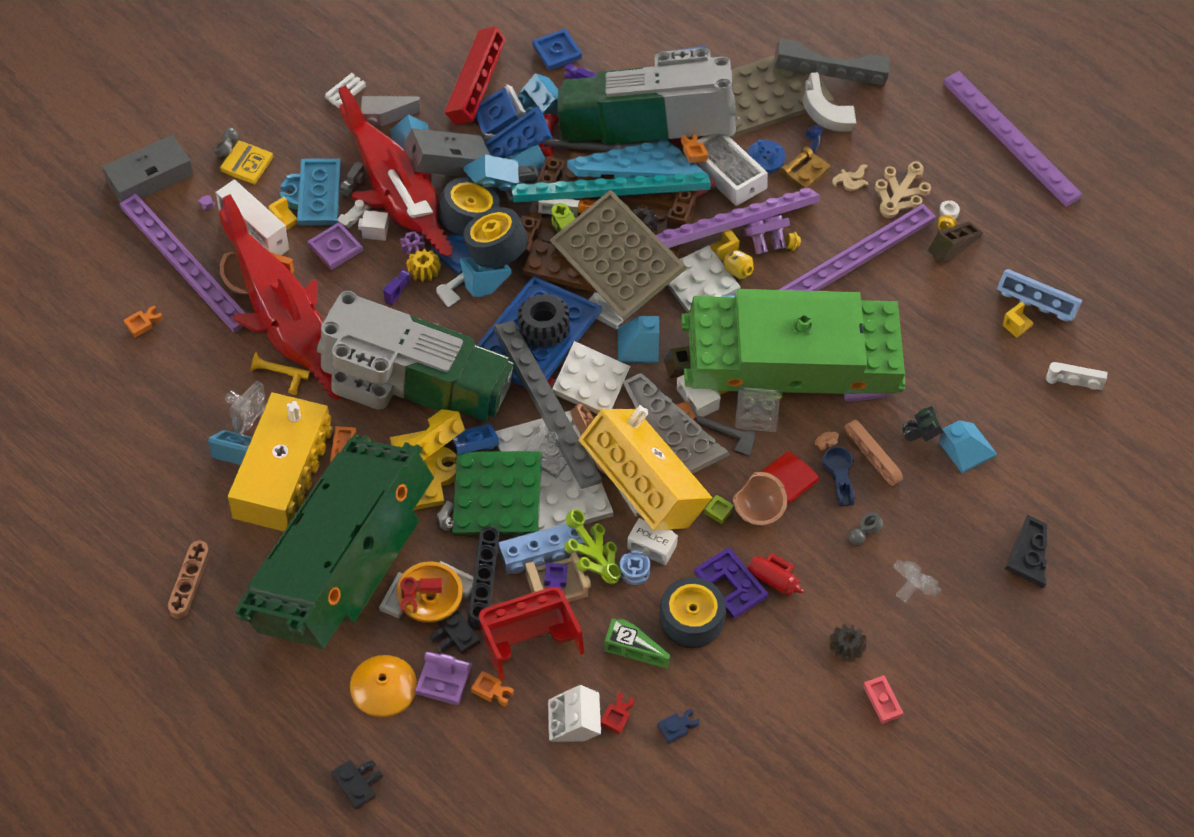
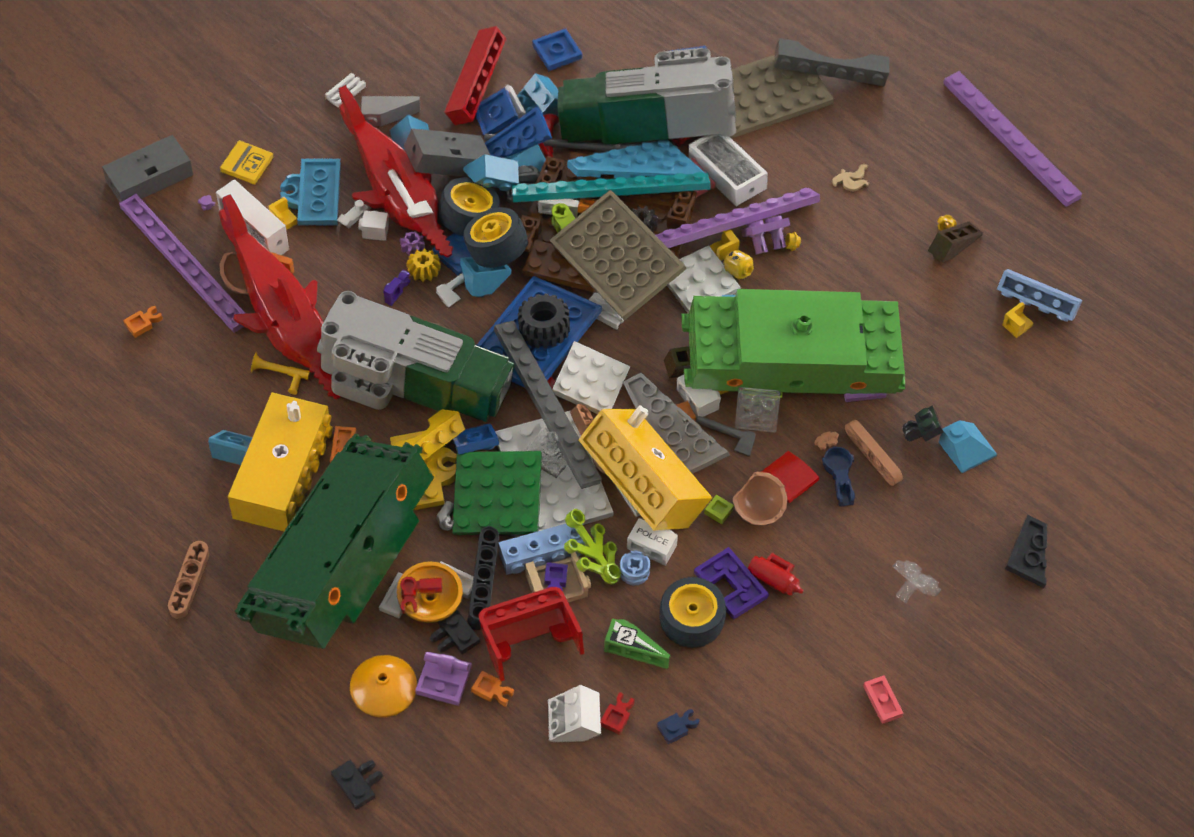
(224, 147): dark grey plate -> none
(246, 408): clear plate -> none
(335, 246): medium lavender plate -> none
(354, 178): dark grey plate -> none
(574, 73): dark purple plate -> none
(639, 341): dark azure slope -> none
(694, 151): orange plate -> none
(773, 160): blue plate -> none
(809, 173): pearl gold plate -> none
(814, 133): clear blue plate -> none
(823, 112): white arch -> none
(849, 650): clear smoke gear -> none
(863, 251): medium lavender plate -> none
(870, 524): dark grey plate -> none
(890, 207): tan plant -> none
(949, 208): white tile -> none
(1076, 376): white plate -> none

